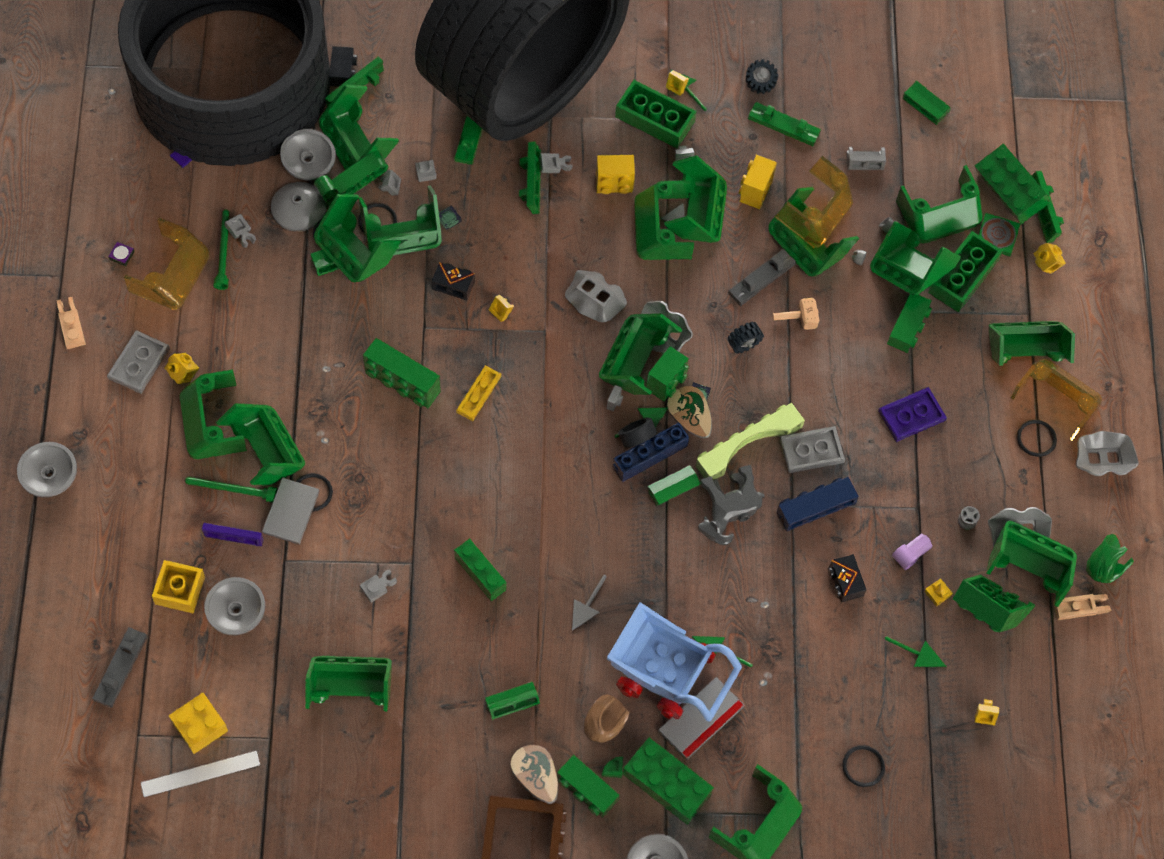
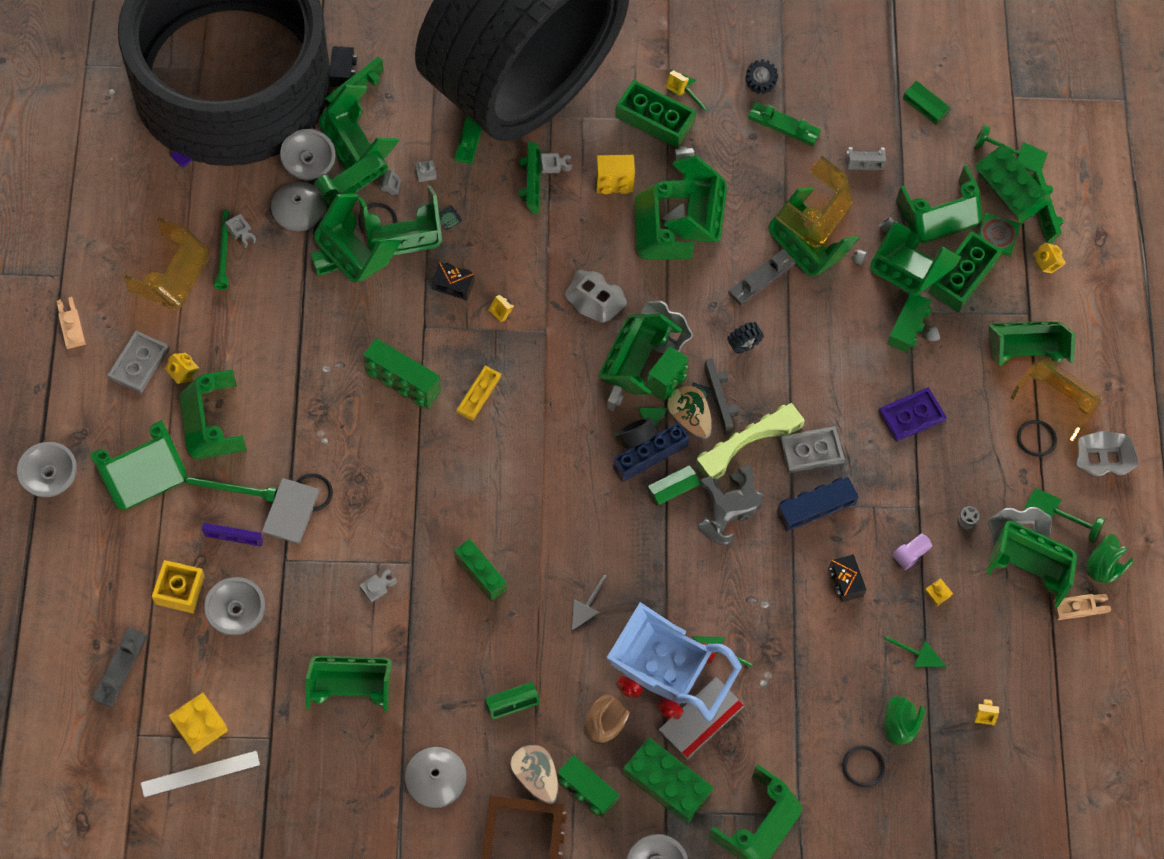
(121, 254): tile -> none
(141, 471): none -> windscreen
(268, 438): green windscreen -> none
(440, 789): none -> light grey dish
(613, 768): green tile -> none
(715, 380): none -> dark grey hinge
(757, 181): yellow brick -> none
(807, 313): light nougat piece -> none
(902, 721): none -> green hair
(932, 334): none -> light grey hinge
(991, 604): green wedge -> none
(1028, 156): none -> green piece
(1049, 505): none -> green piece

